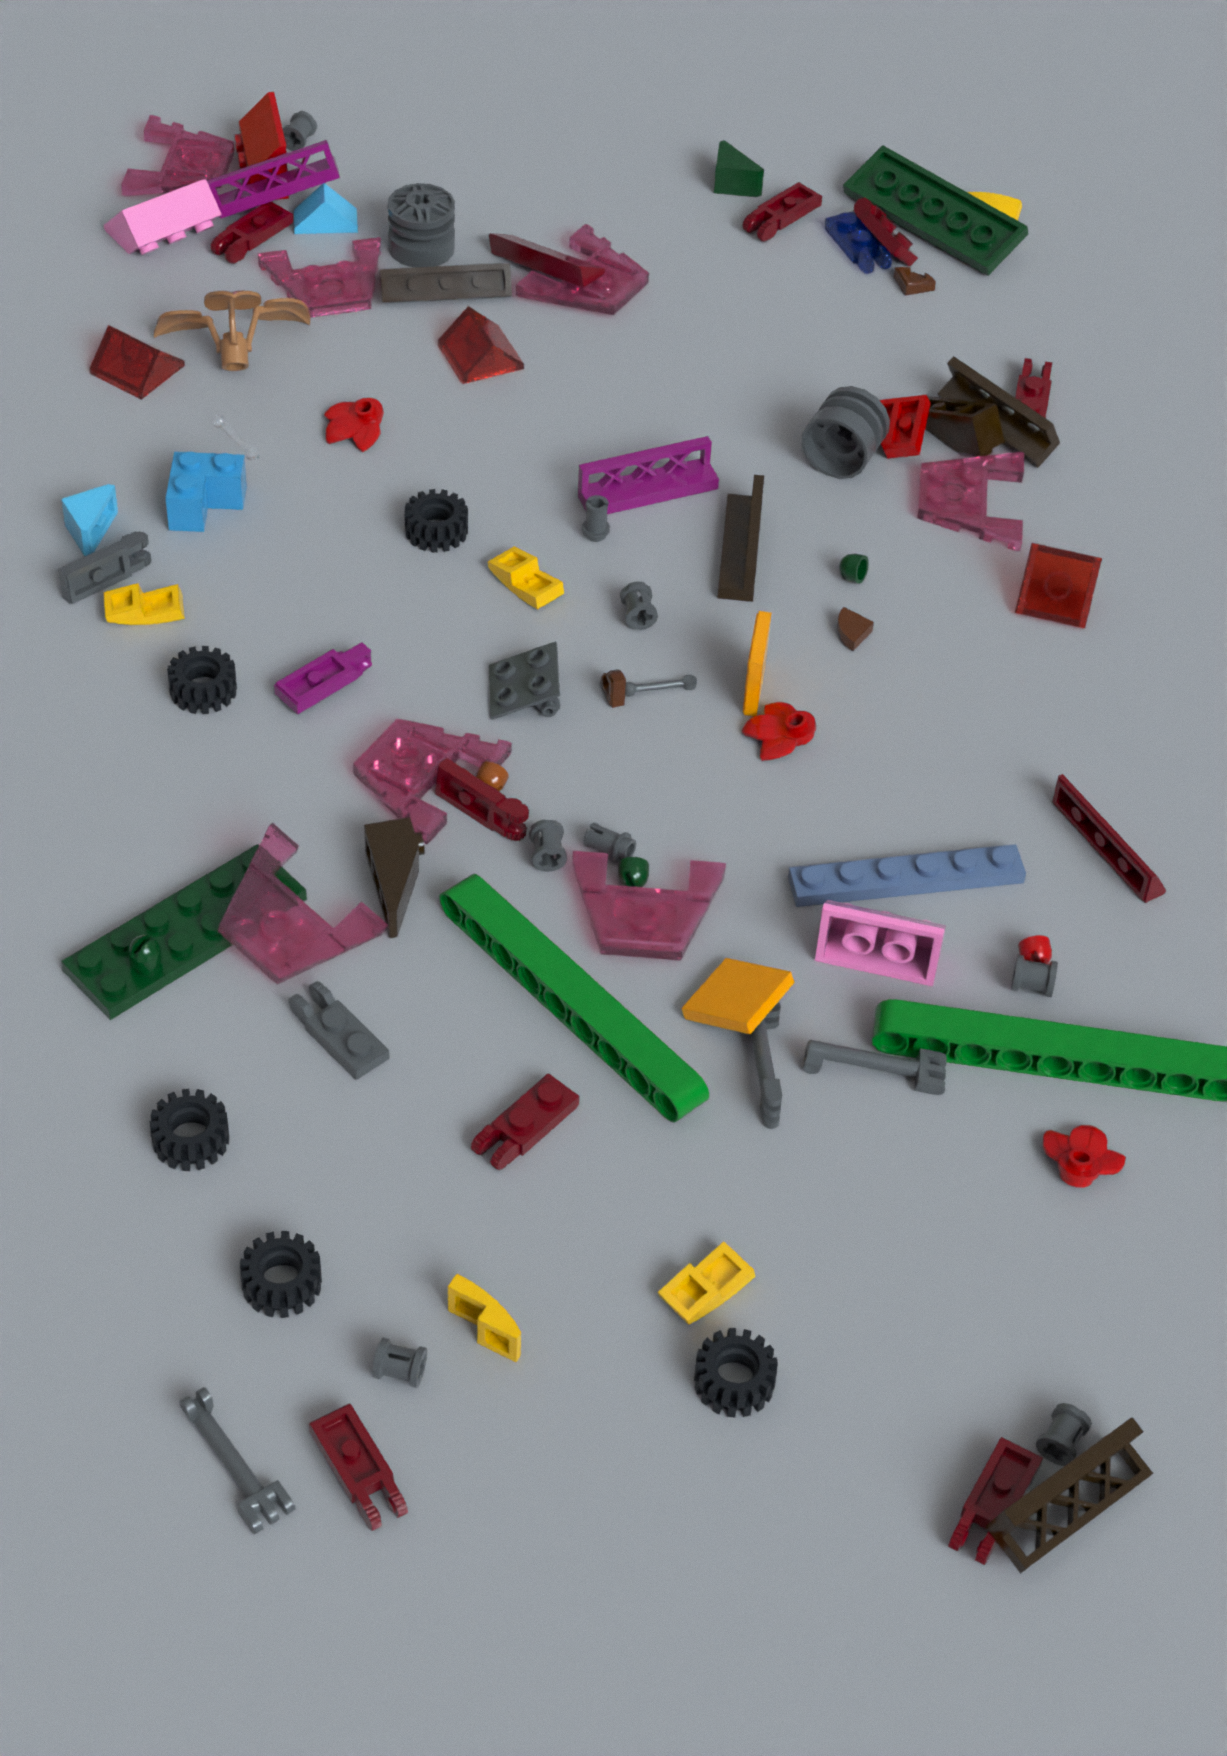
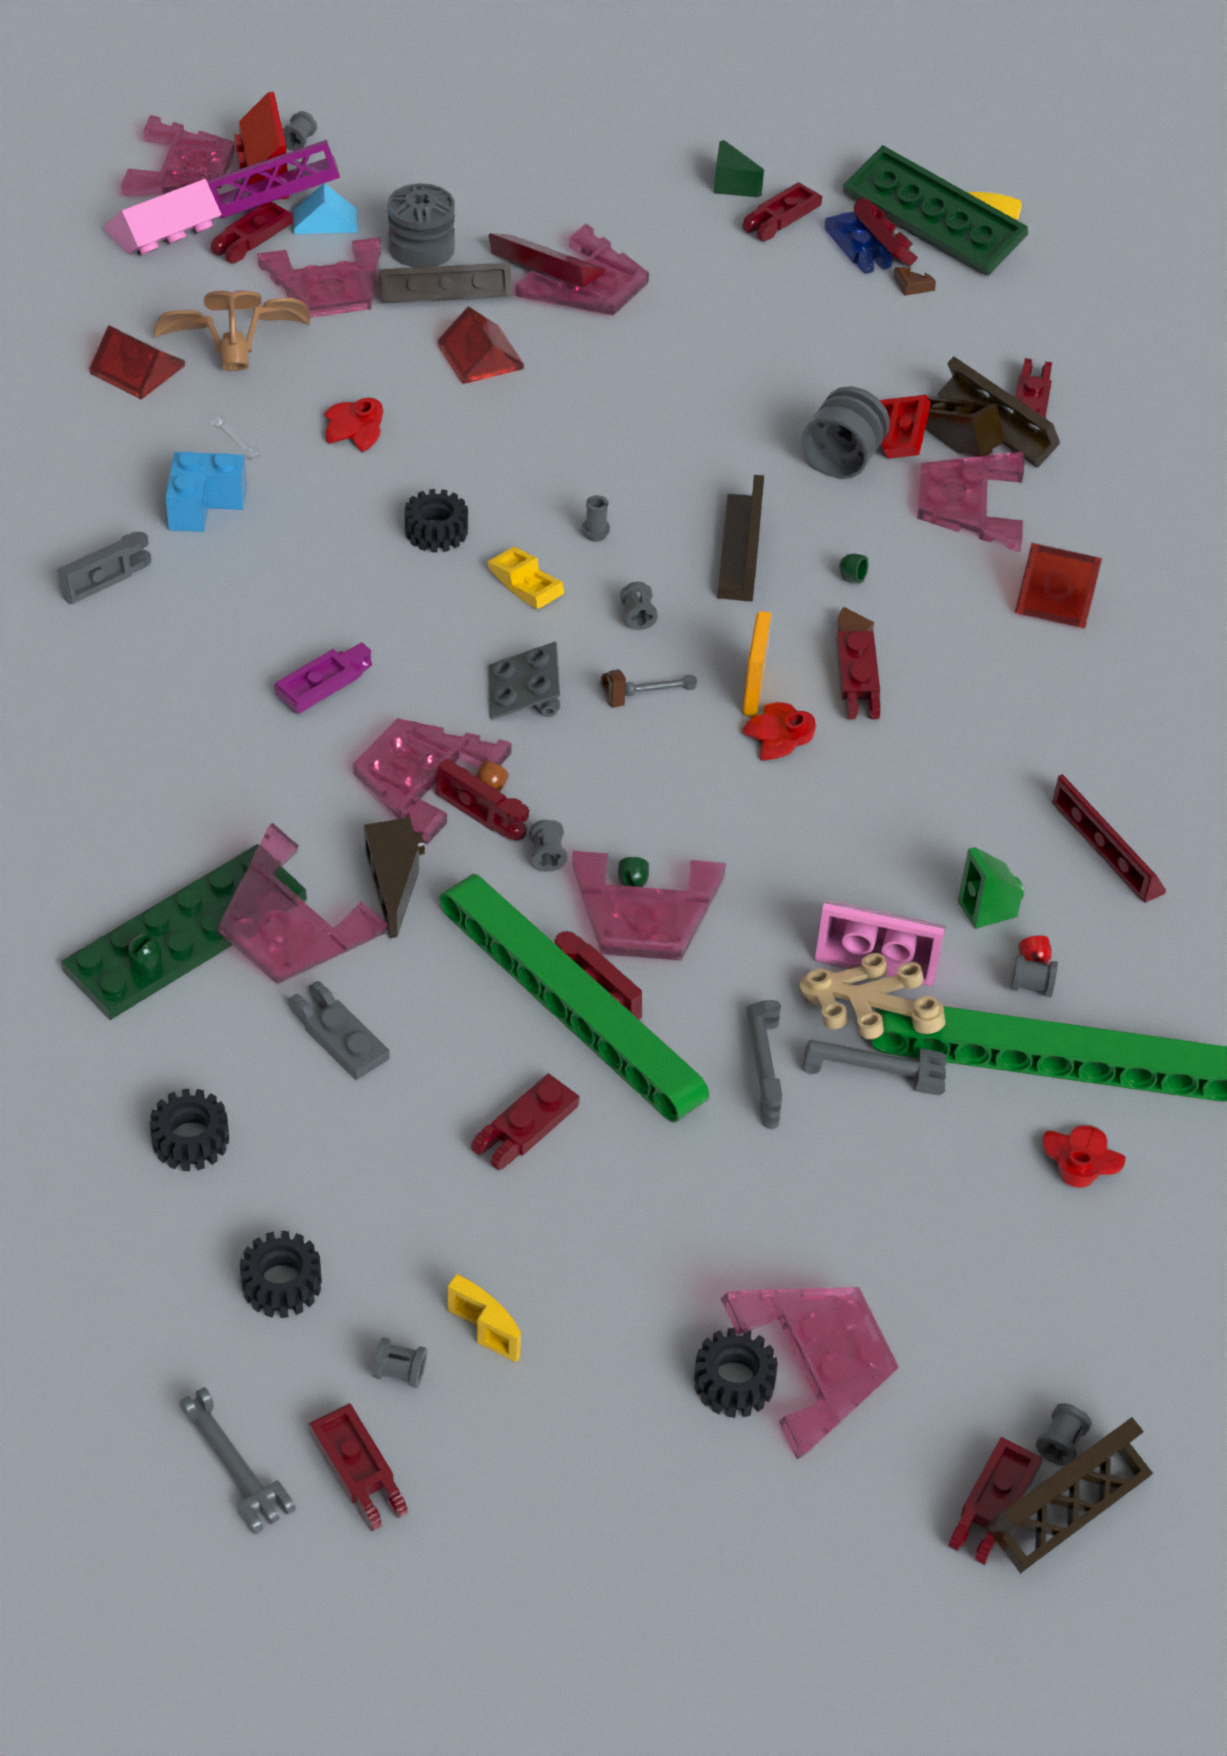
(90, 516): medium azure slope -> none
(133, 607): yellow slope -> none
(204, 694): black tyre -> none
(602, 971): none -> dark red hinge
(610, 842): dark grey pin -> none
(645, 483): magenta fence -> none
(708, 1285): yellow slope -> none
(738, 995): light orange tile -> none
(824, 986): none -> tan plant
(834, 1344): none -> clear pink wing
(858, 671): none -> dark red hinge
(906, 875): sand blue plate -> none
(988, 890): none -> green slope

